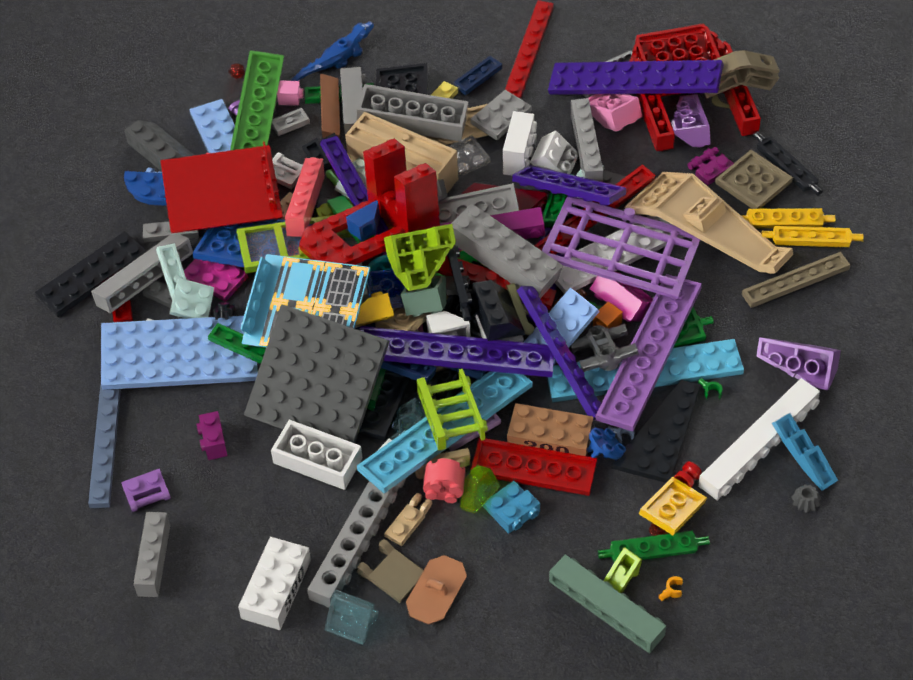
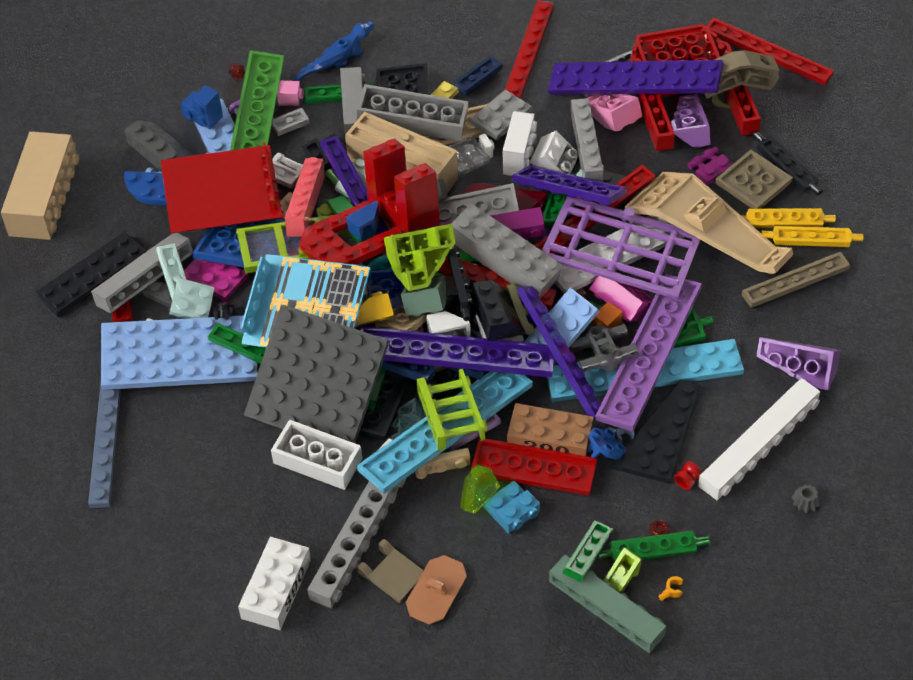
(40, 185): none -> tan brick
(143, 486): medium lavender plate -> none
(152, 554): light grey brick -> none
(159, 231): light grey plate -> none
(203, 107): none -> blue brick
(212, 434): magenta brick -> none
(330, 105): nougat slope -> none
(350, 617): clear light blue bracket -> none
(407, 520): tan hinge -> none
(444, 480): coral brick -> none
(486, 144): none -> white plate
(587, 551): none -> tile
(672, 506): yellow plate -> none
(710, 386): green piece -> none
(782, 56): none -> red plate
(804, 452): dark azure slope -> none

